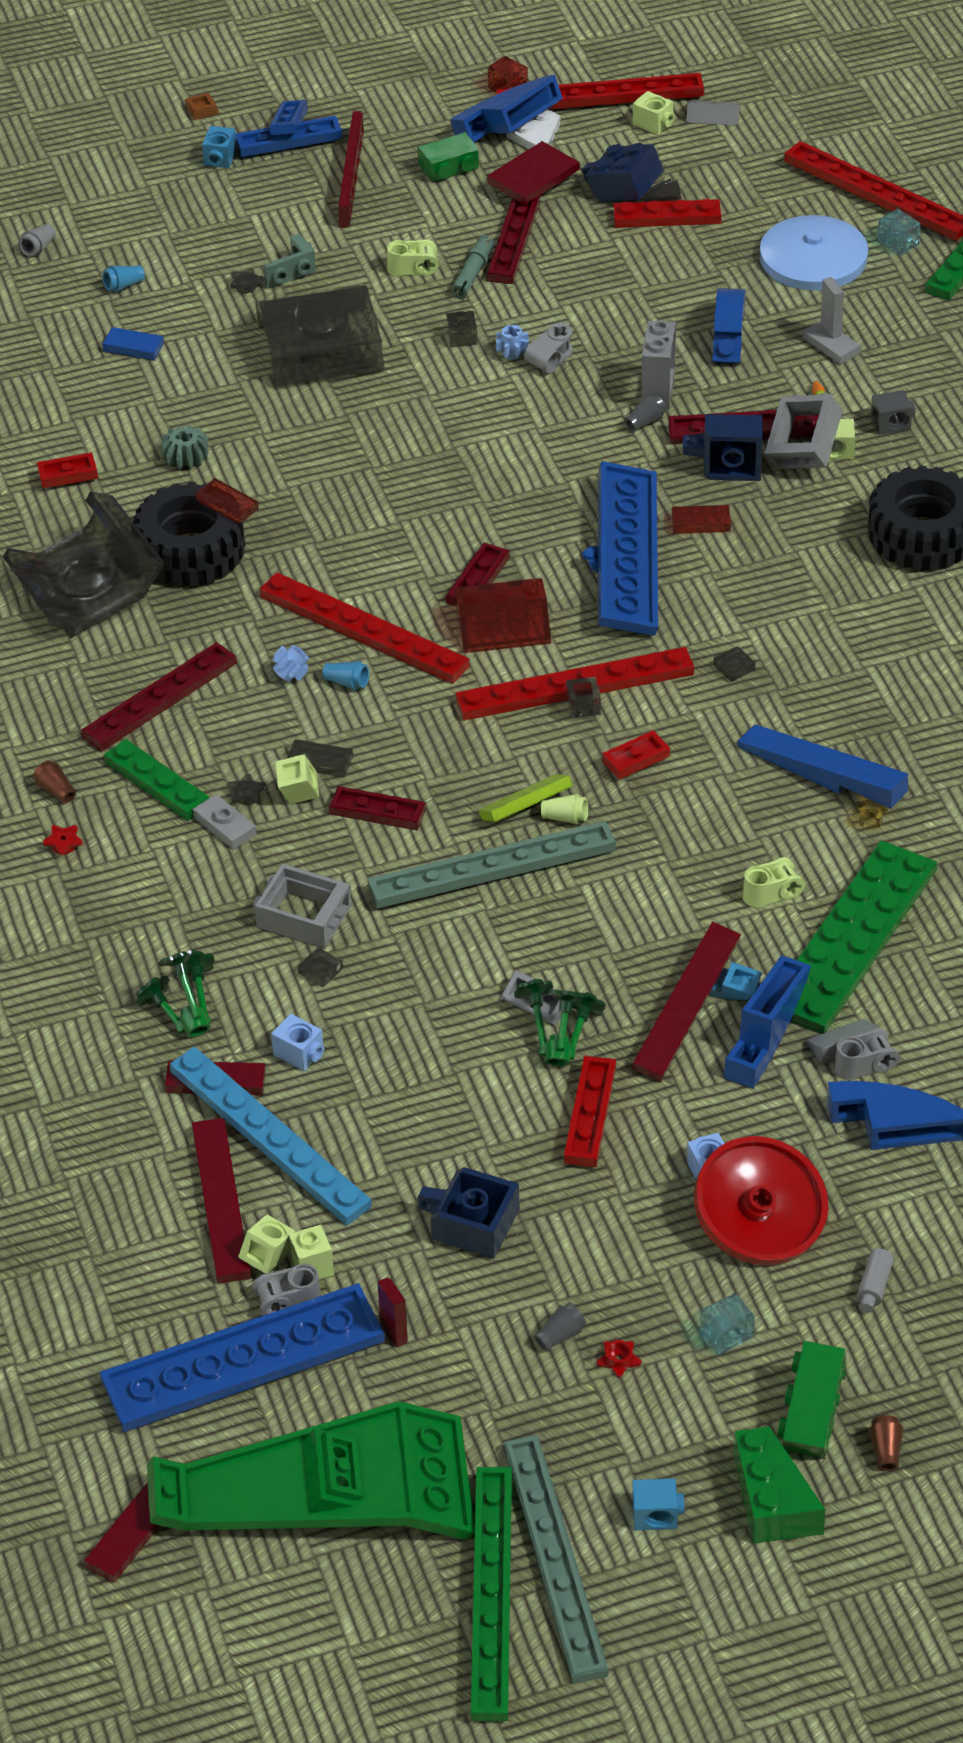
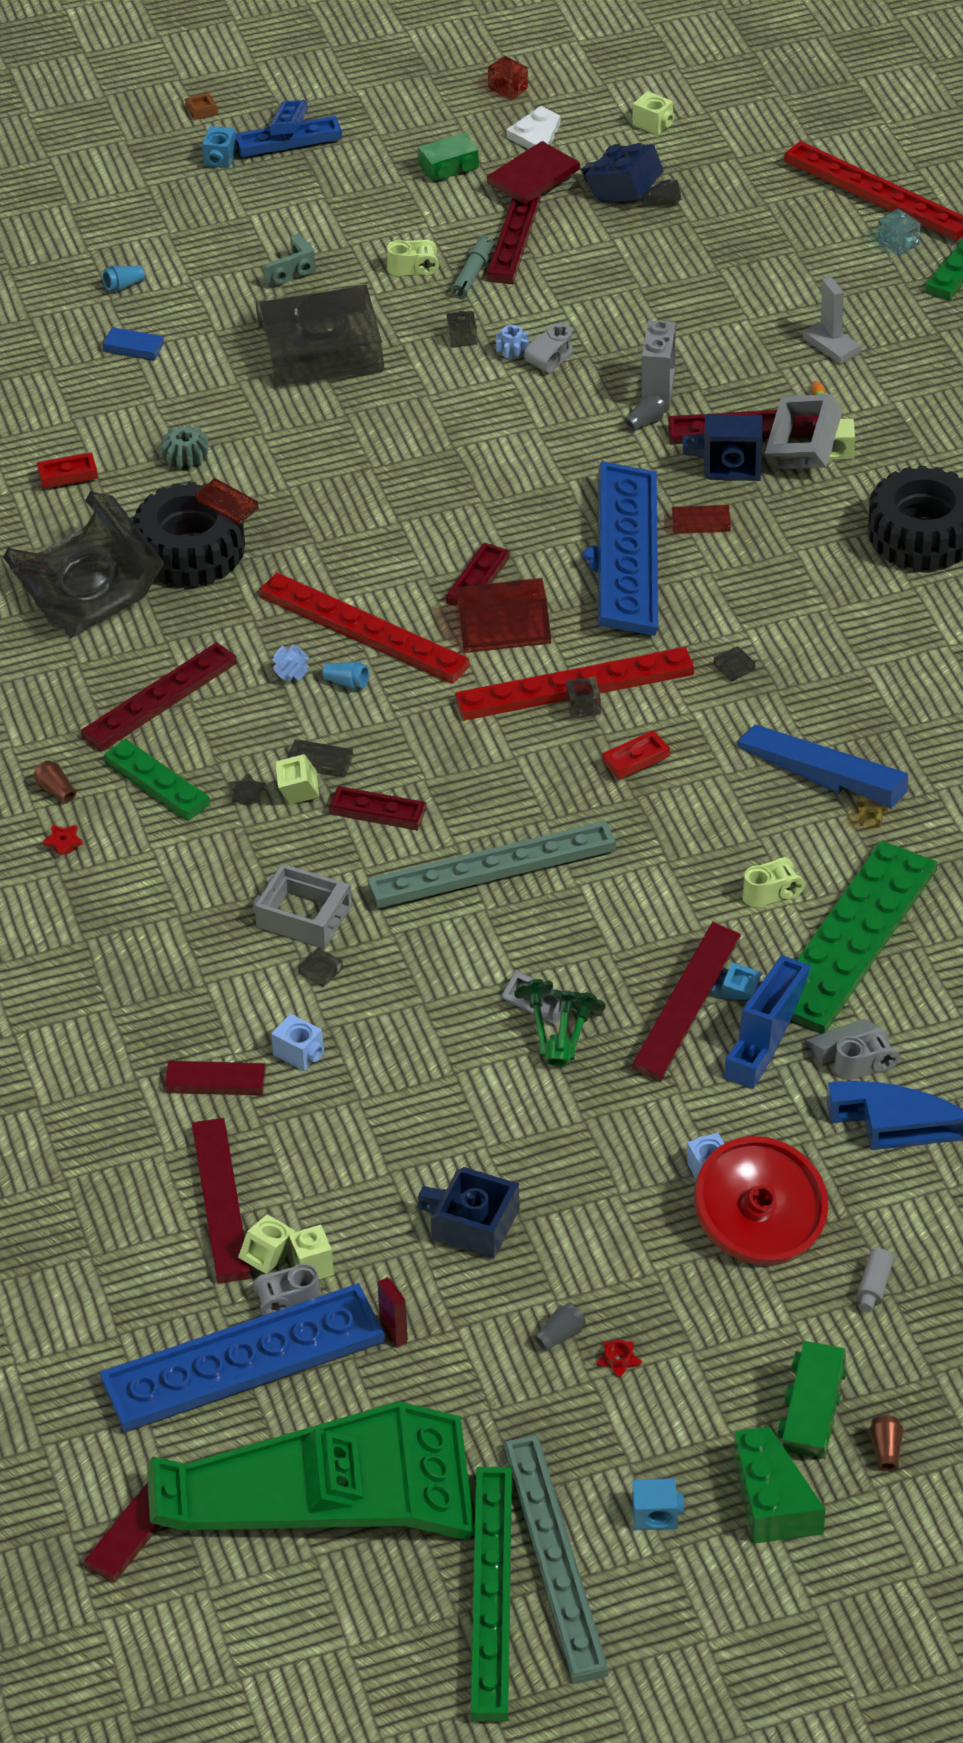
(36, 240): light grey cone -> none
(194, 1017): plant -> none
(224, 821): light grey plate -> none
(245, 281): clear smoke plate -> none
(271, 1136): dark azure plate -> none
(351, 169): dark red tile -> none
(508, 109): blue slope -> none
(525, 797): lime tile -> none
(565, 809): yellowish green cone -> none
(590, 1111): red plate -> none
(627, 90): red plate -> none
(667, 213): red plate -> none
(713, 112): light grey slope -> none
(726, 1324): clear light blue brick -> none
(728, 325): blue arch -> none
(811, 249): light blue dish -> none
(892, 412): dark grey brick -> none

